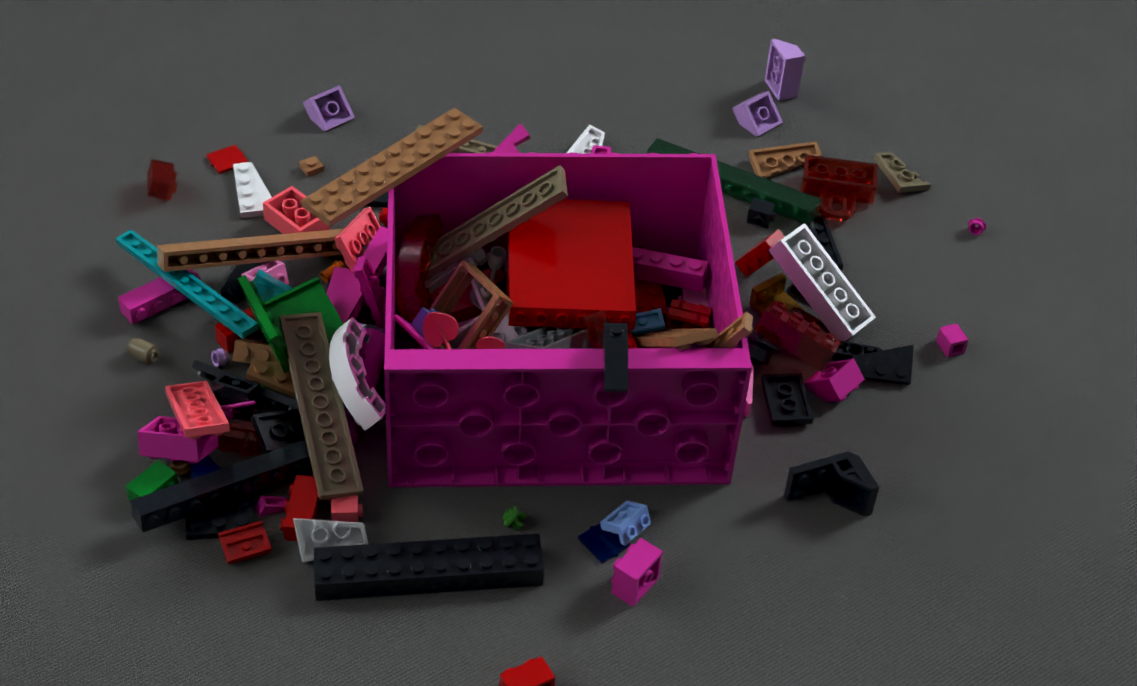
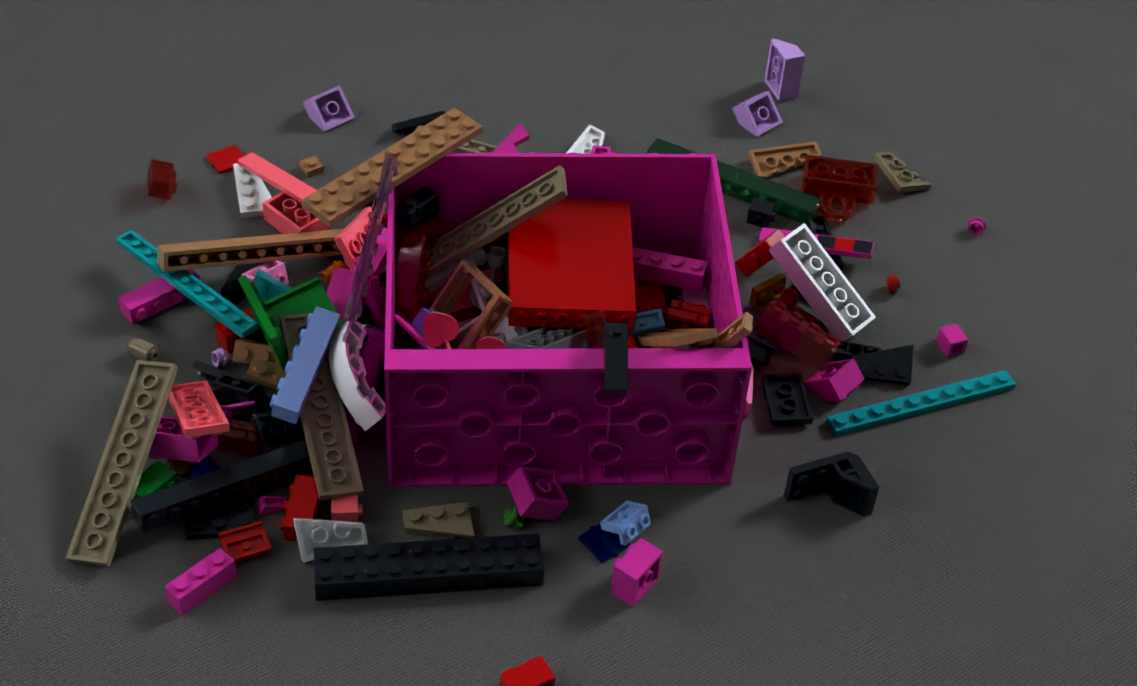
(122, 464): none -> dark tan plate
(200, 581): none -> dark pink brick
(275, 176): none -> coral tile
(305, 365): none -> light blue brick
(369, 246): none -> clear purple plate
(416, 121): none -> black tile
(418, 208): none -> black brick
(442, 519): none -> dark tan wing
(537, 493): none -> dark pink brick
(789, 297): none -> red plate
(834, 245): none -> tile
(893, 283): none -> red plate
(920, 403): none -> teal plate

